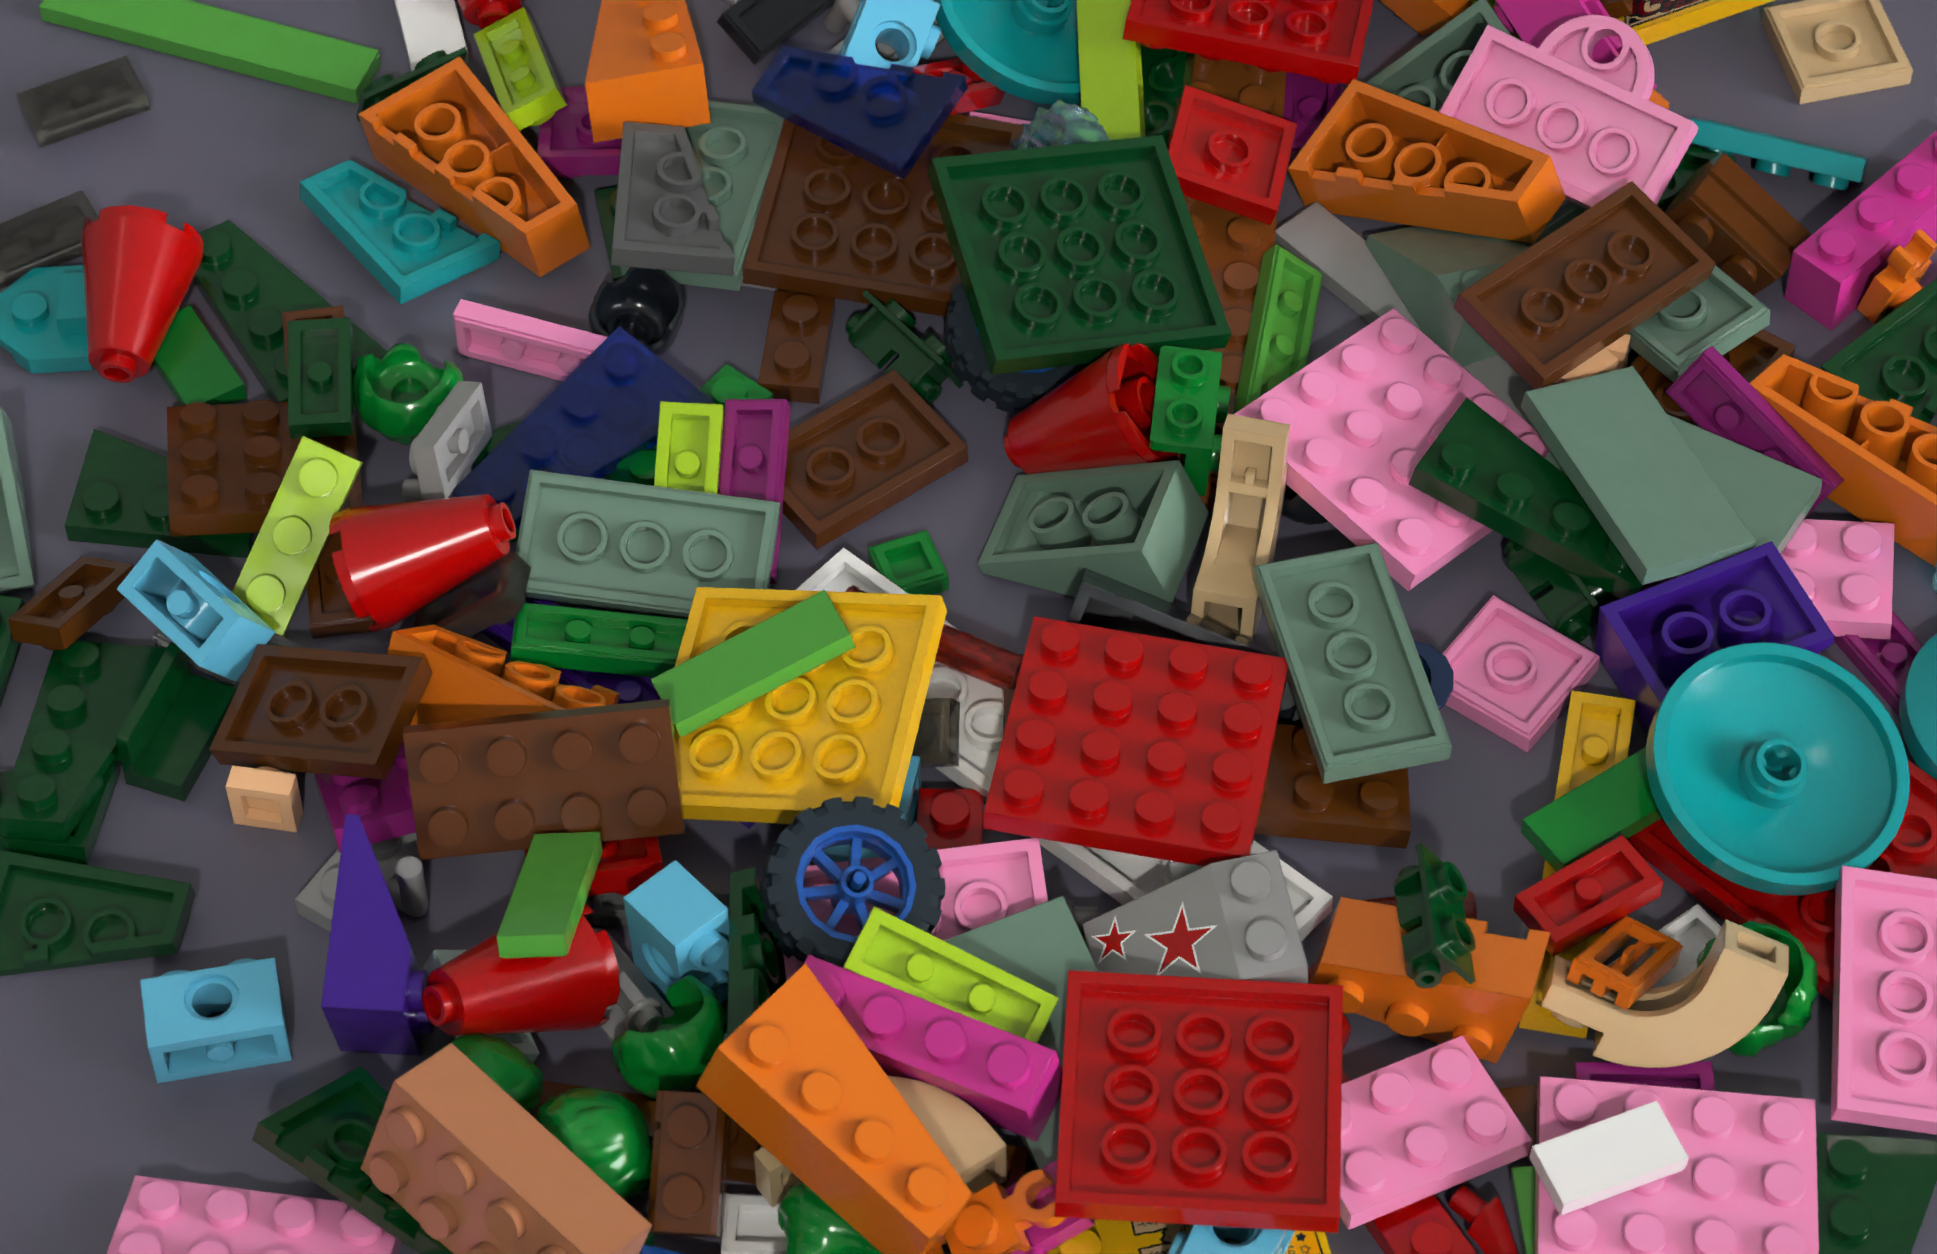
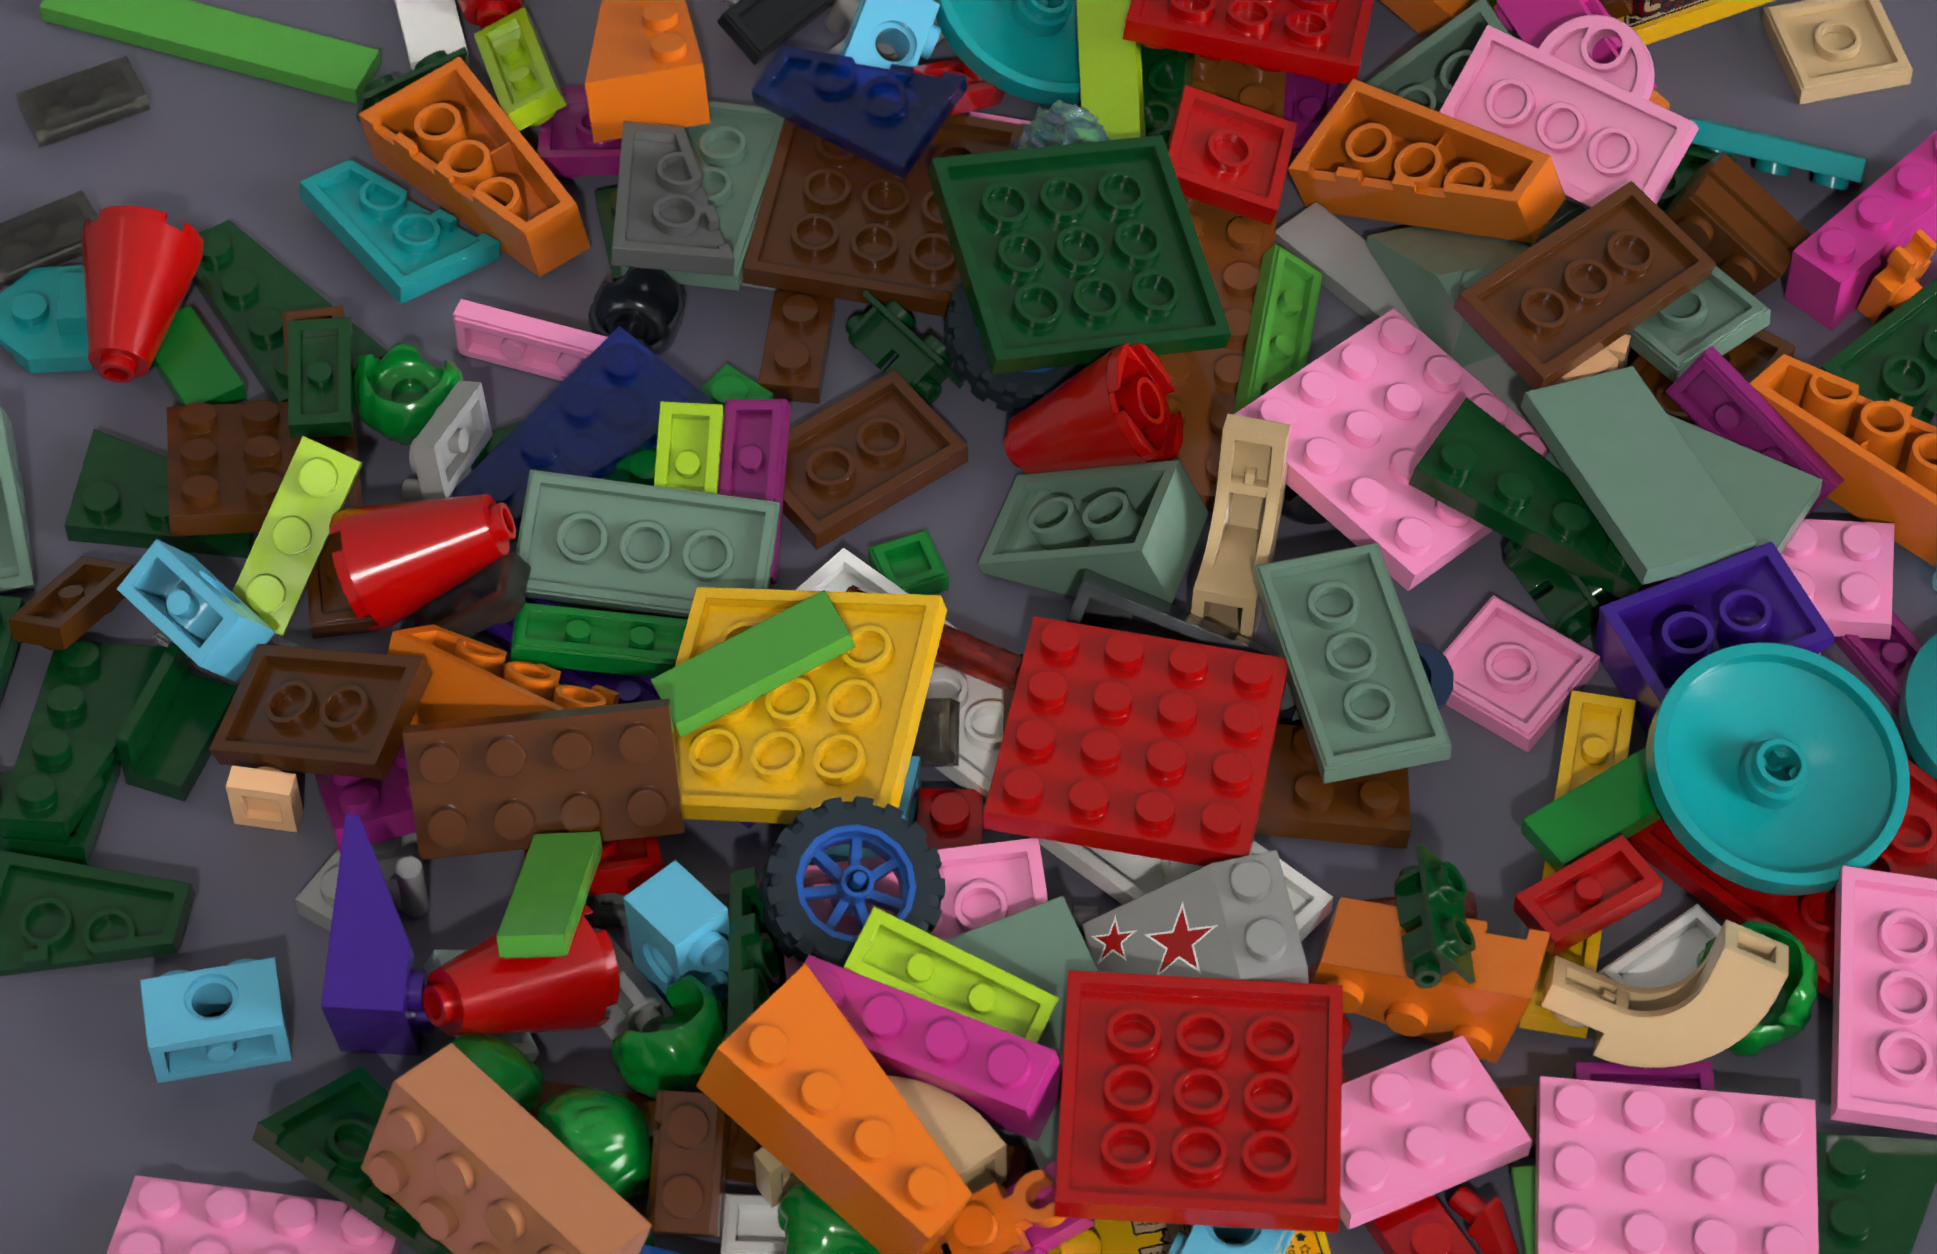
(1187, 408): green bracket -> none
(1608, 1157): white tile -> none
(1632, 987): orange tile -> none

